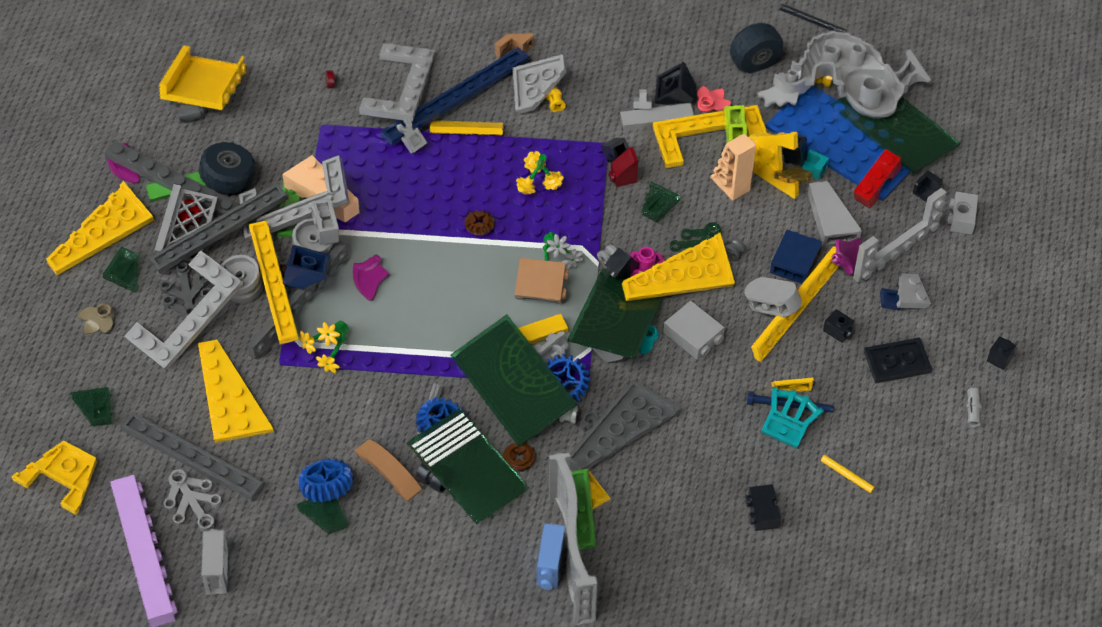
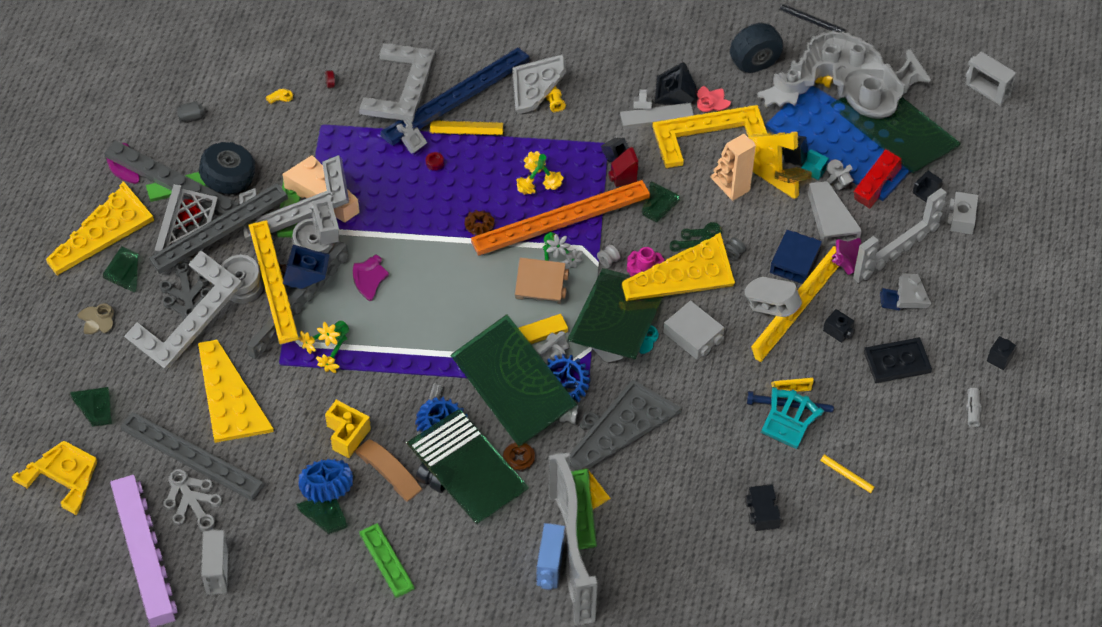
(201, 80): yellow panel -> none
(281, 95): none -> yellow arm
(349, 427): none -> yellow brick
(386, 560): none -> bright green tile
(434, 161): none -> dark red tile
(524, 41): medium nougat slope -> none
(560, 217): none -> orange plate
(621, 264): black brick -> none
(734, 122): lime slope -> none
(839, 176): none -> light grey hips
(996, 71): none -> light grey window

